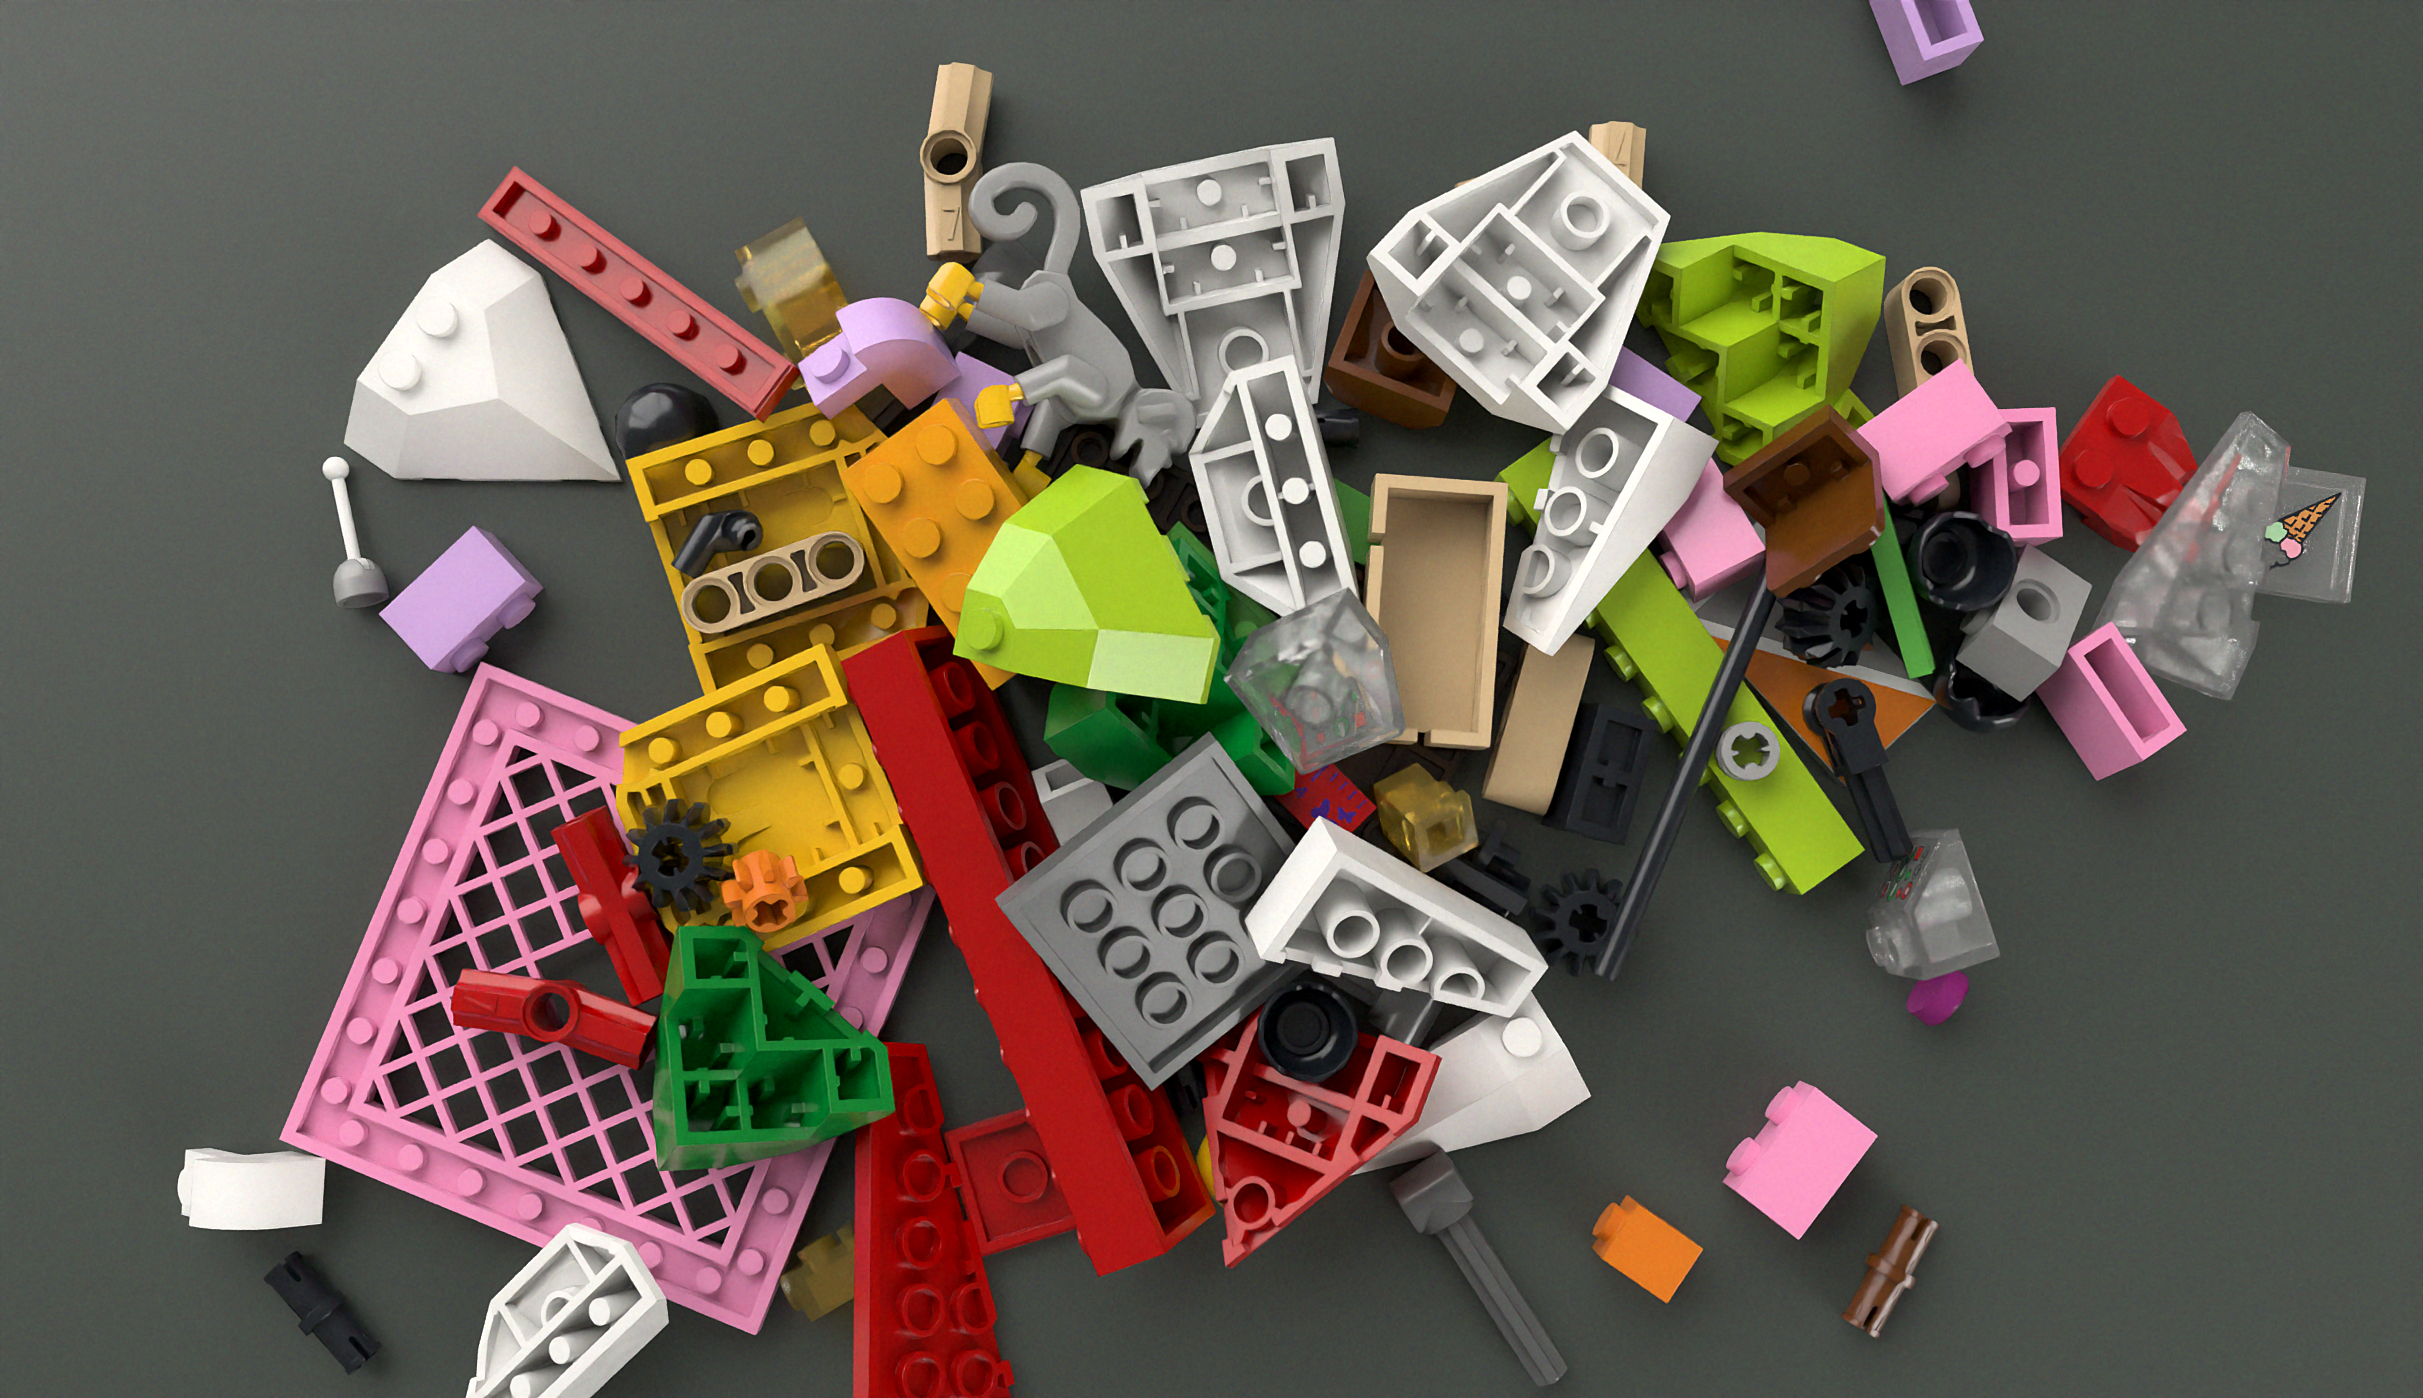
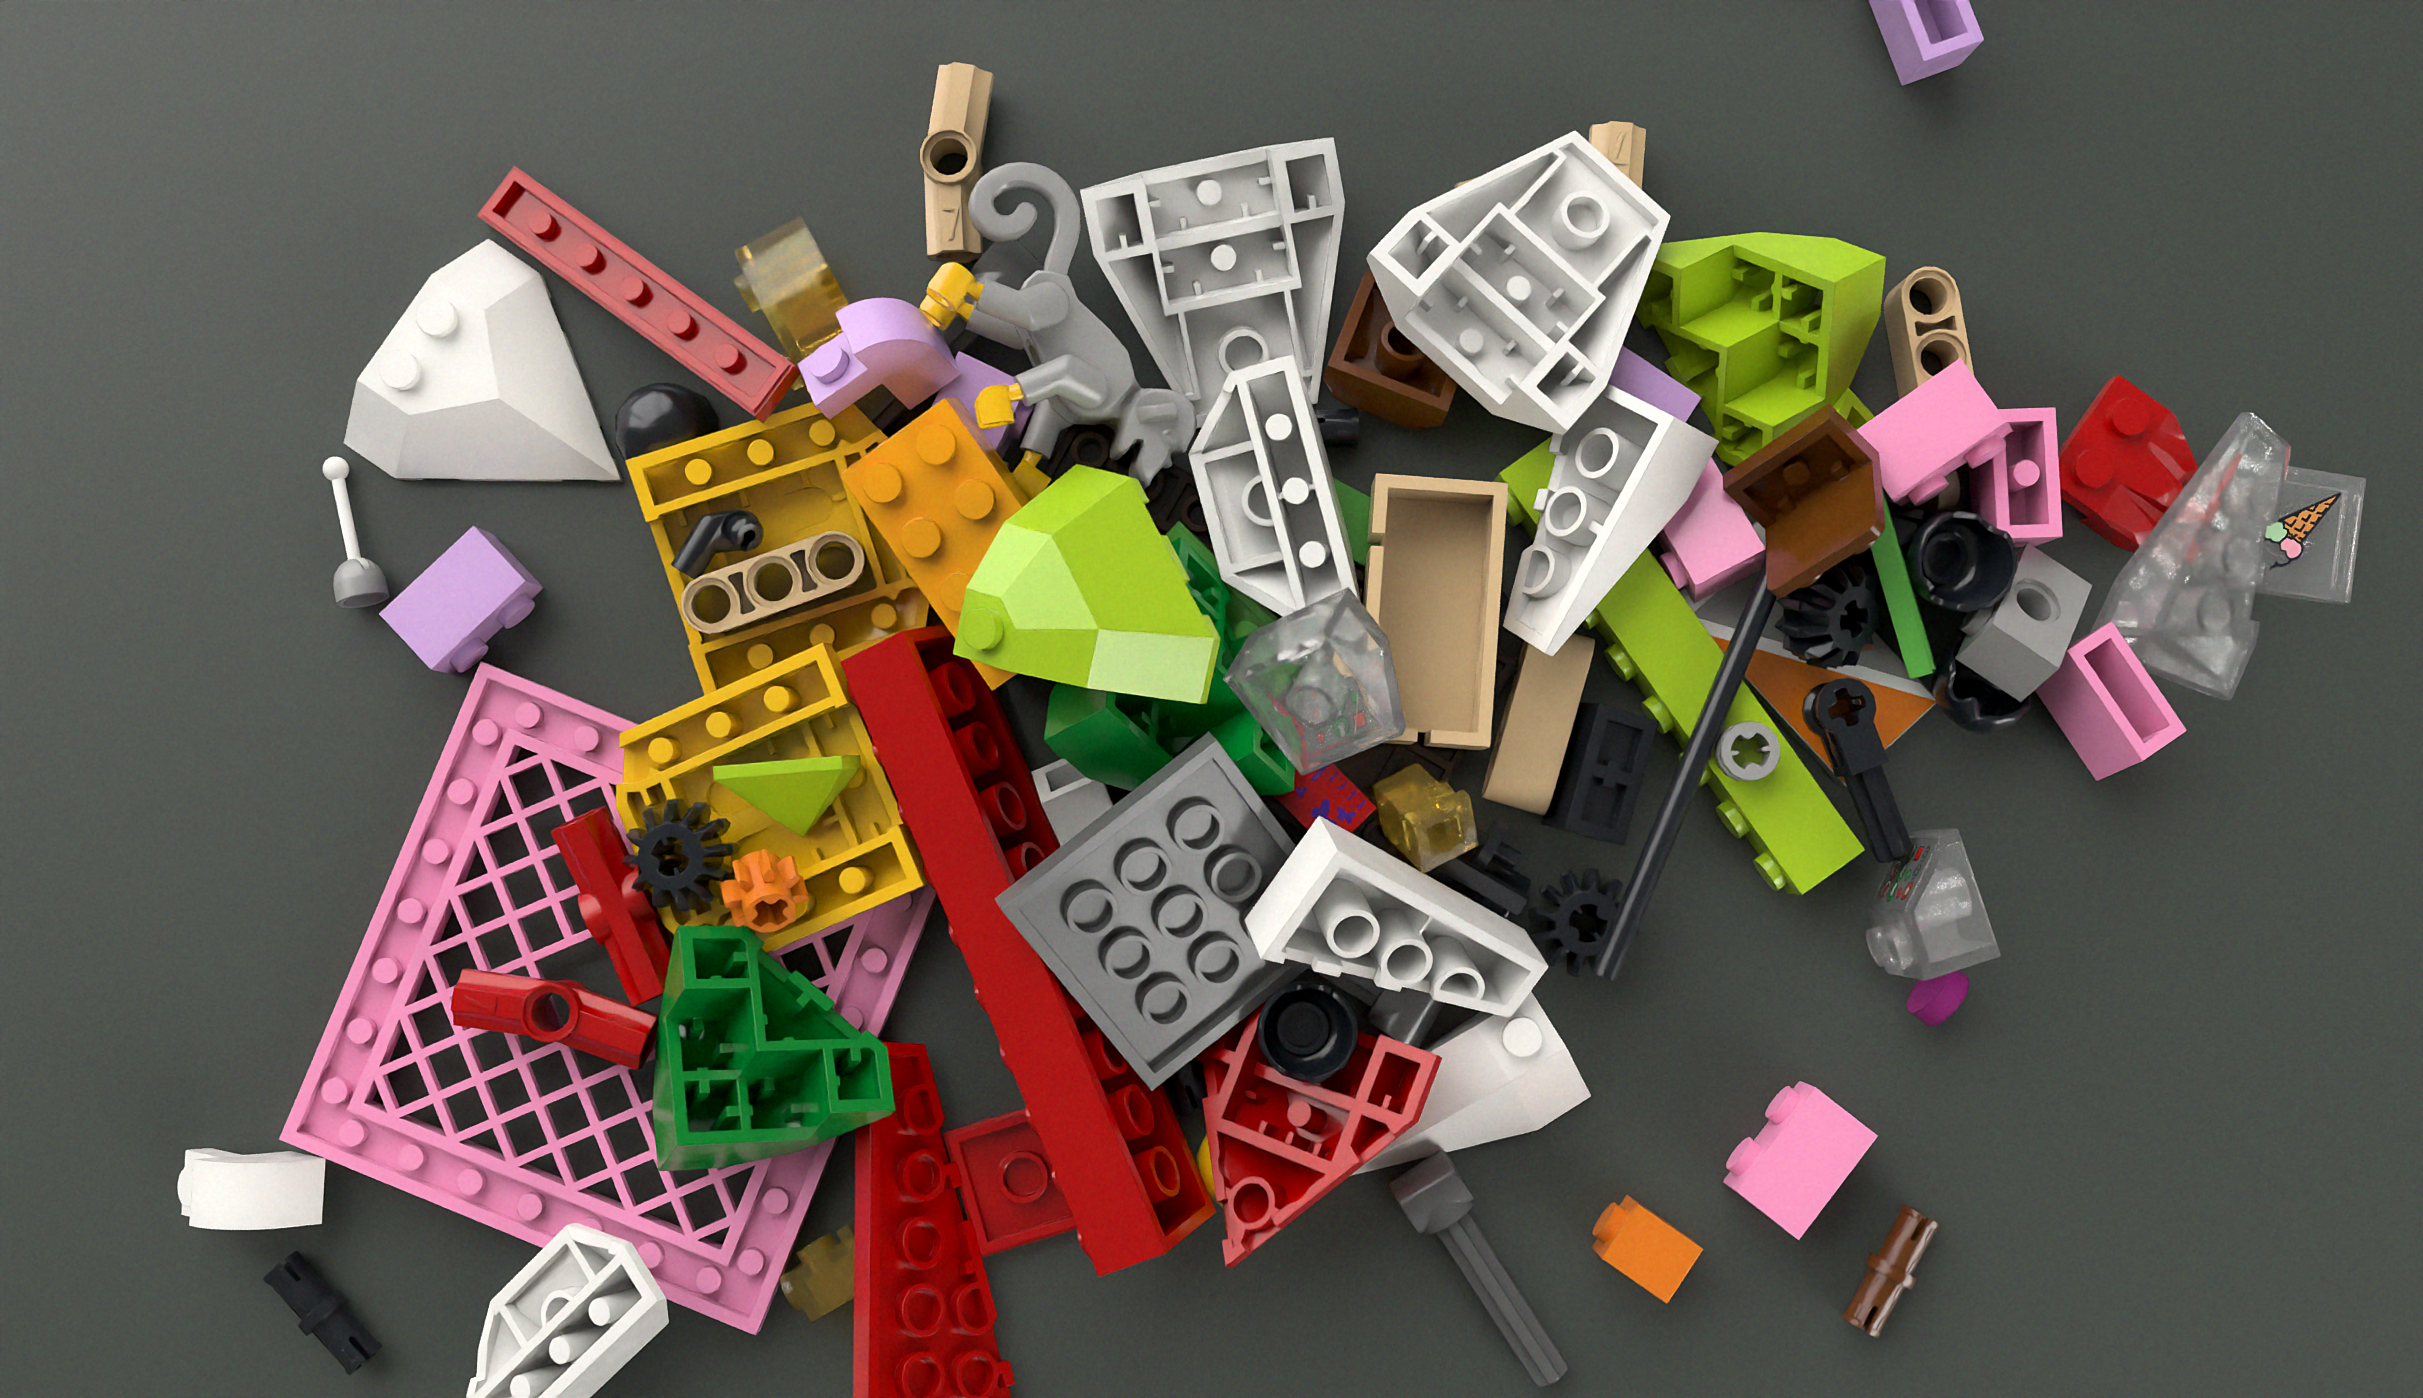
(791, 790): none -> lime slope

